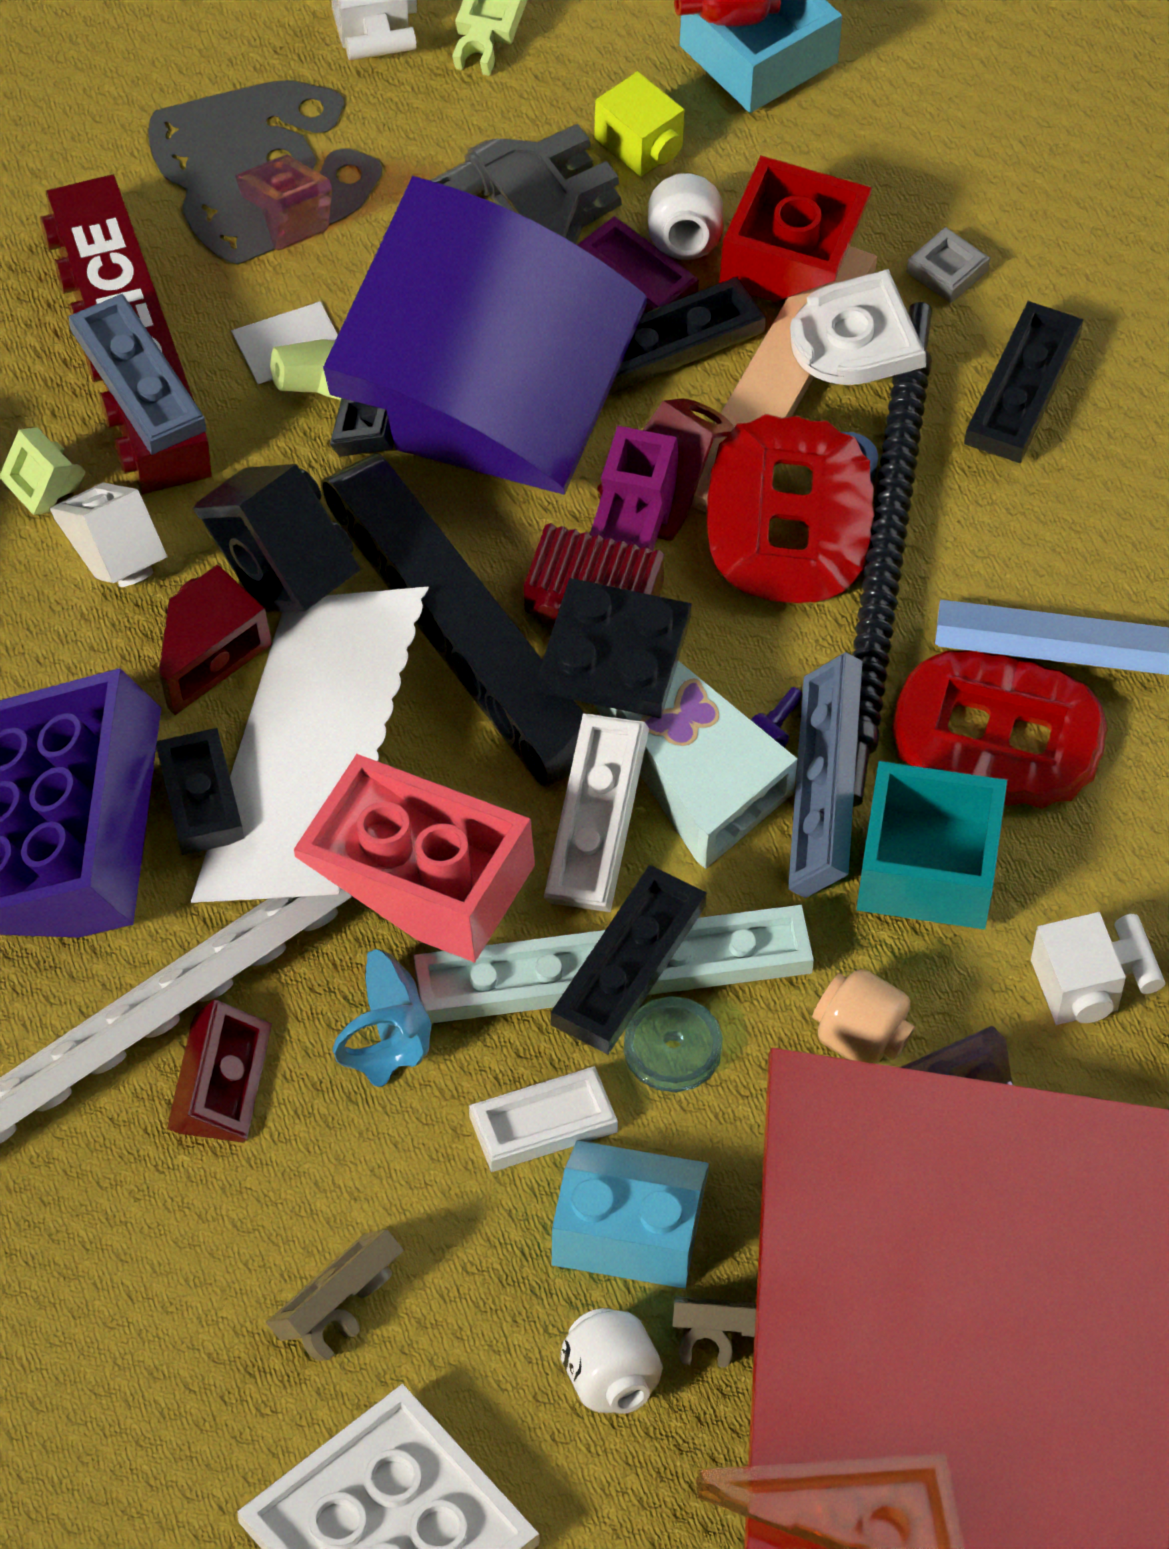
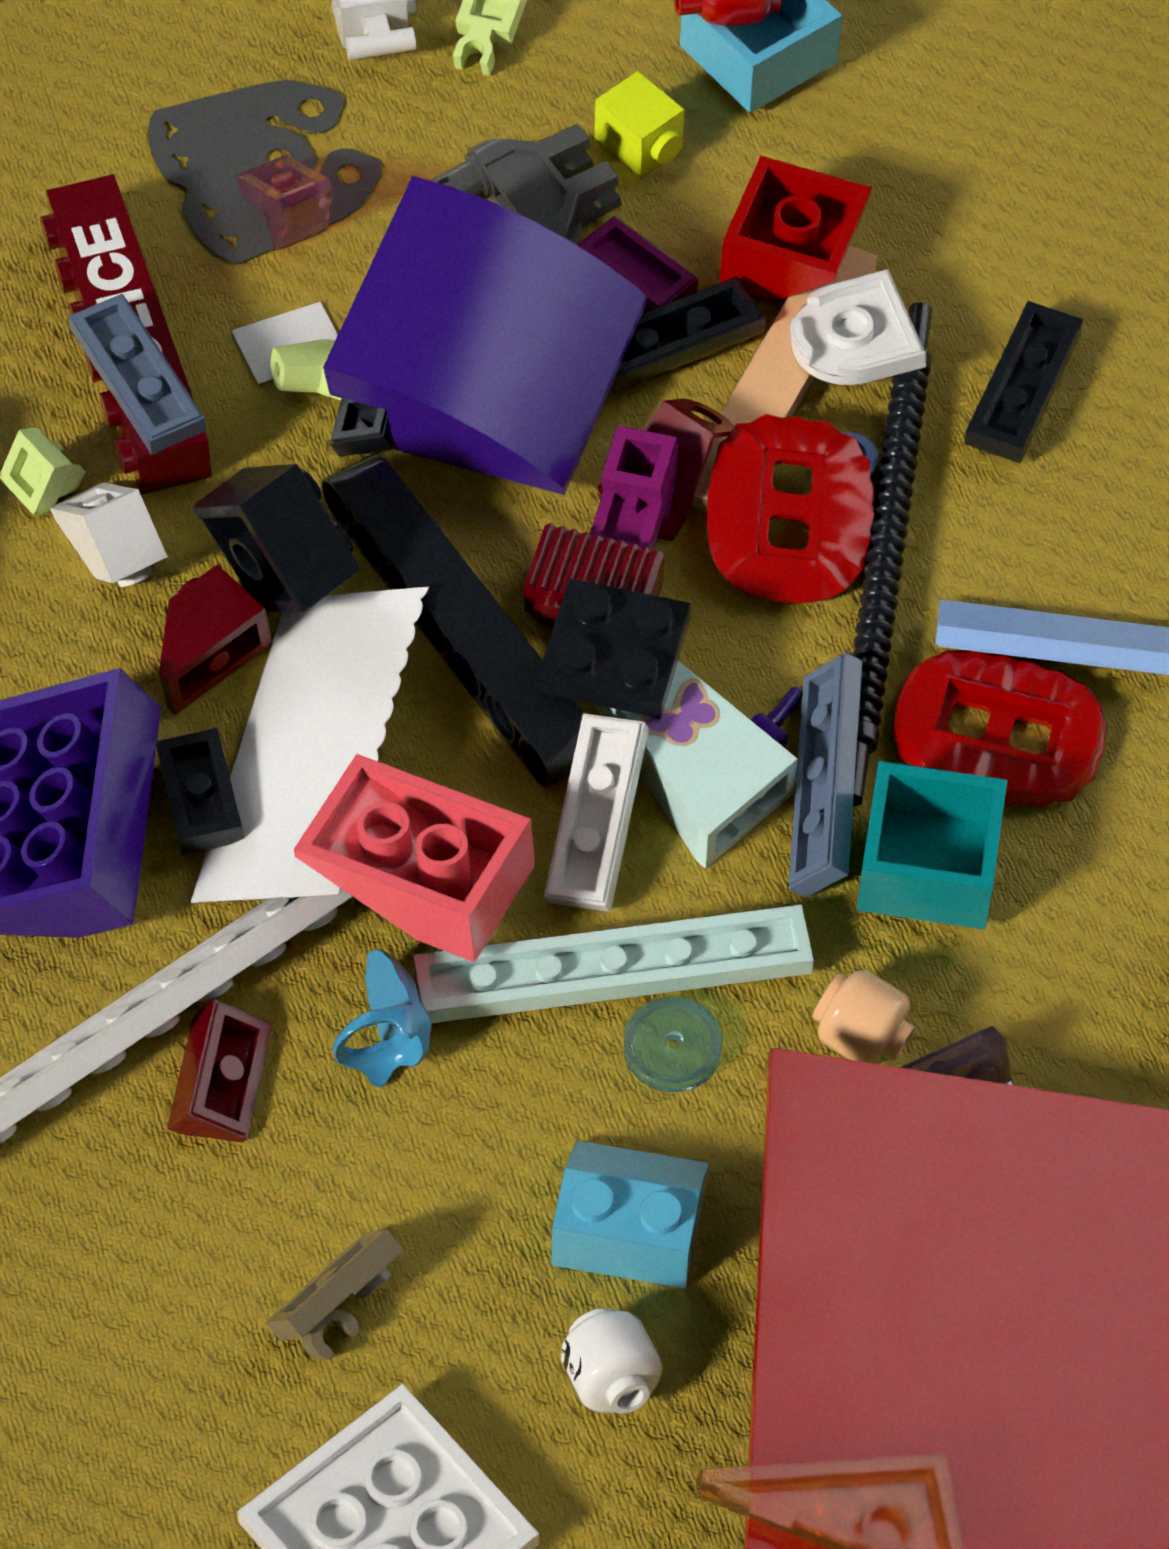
(543, 1118): white tile -> none
(628, 959): black plate -> none
(685, 216): white head -> none
(709, 1320): dark tan plate -> none
(948, 265): light grey tile -> none
(1086, 971): white brick -> none

